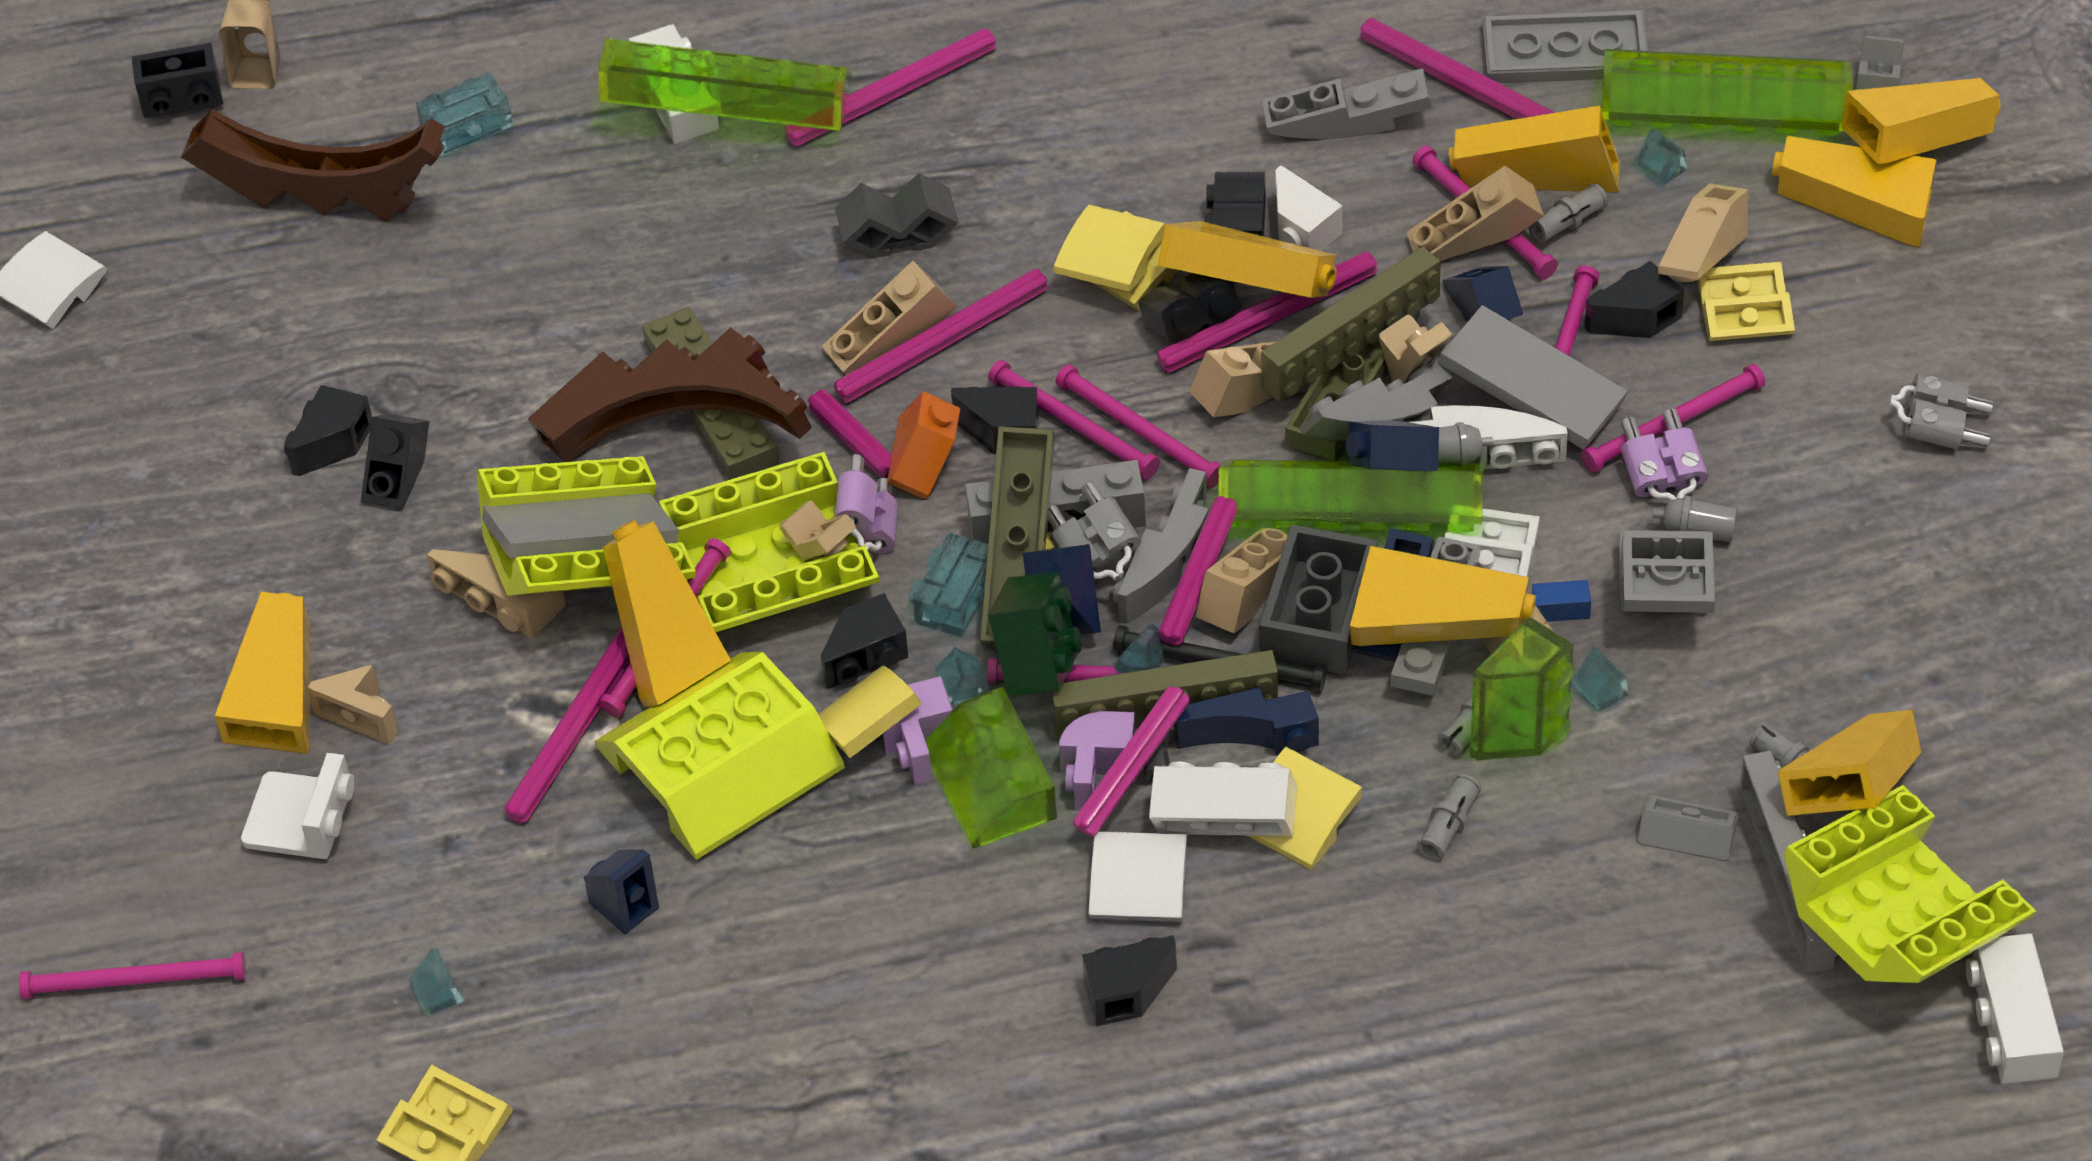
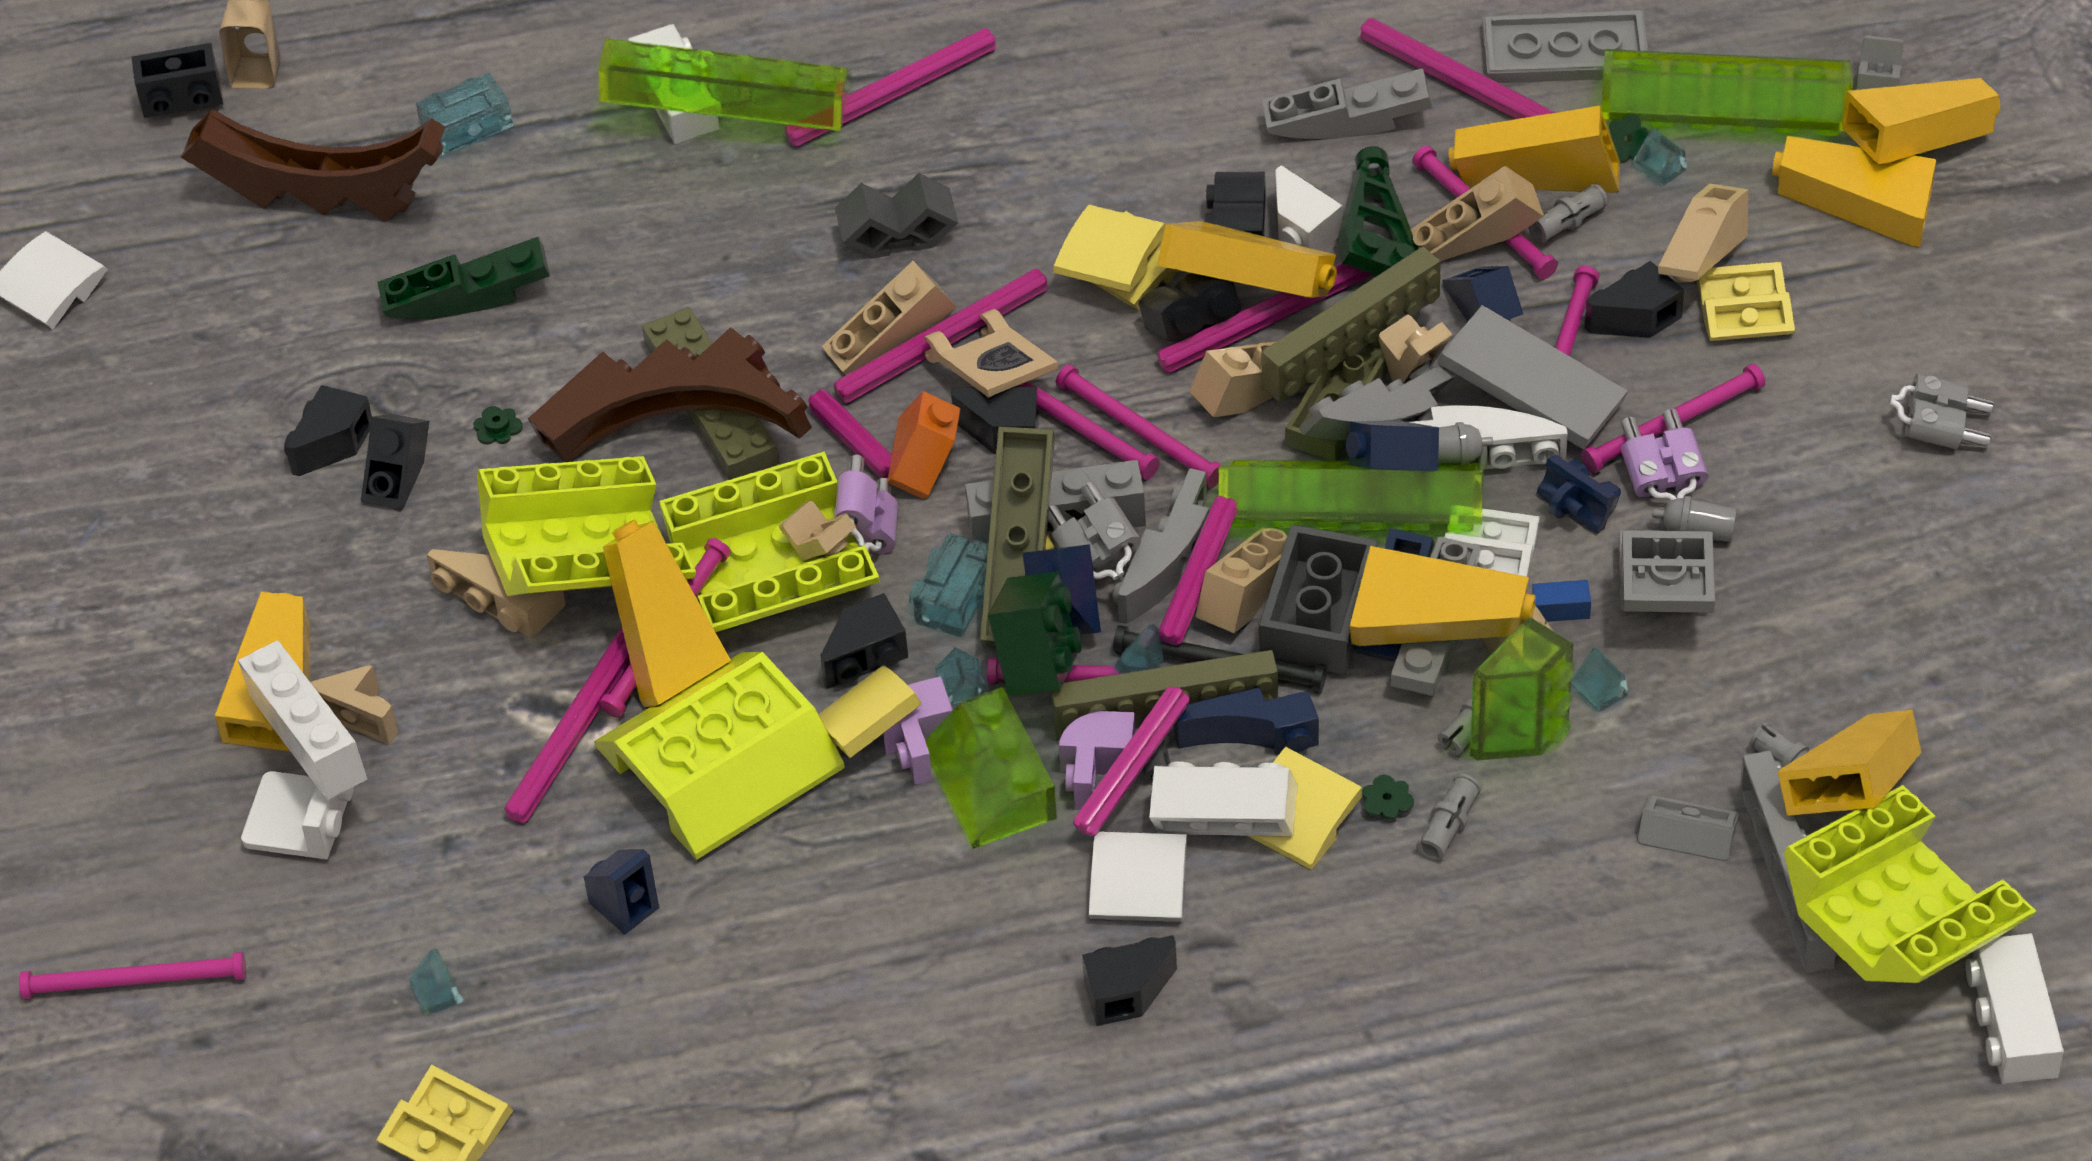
(302, 720): none -> white brick
(455, 289): none -> dark green slope
(497, 425): none -> dark green plant
(572, 523): light grey tile -> none
(995, 360): none -> tan flag
(1362, 247): none -> dark green plate
(1387, 797): none -> dark green plant
(1577, 494): none -> dark blue hips
(1636, 135): none -> dark green plant

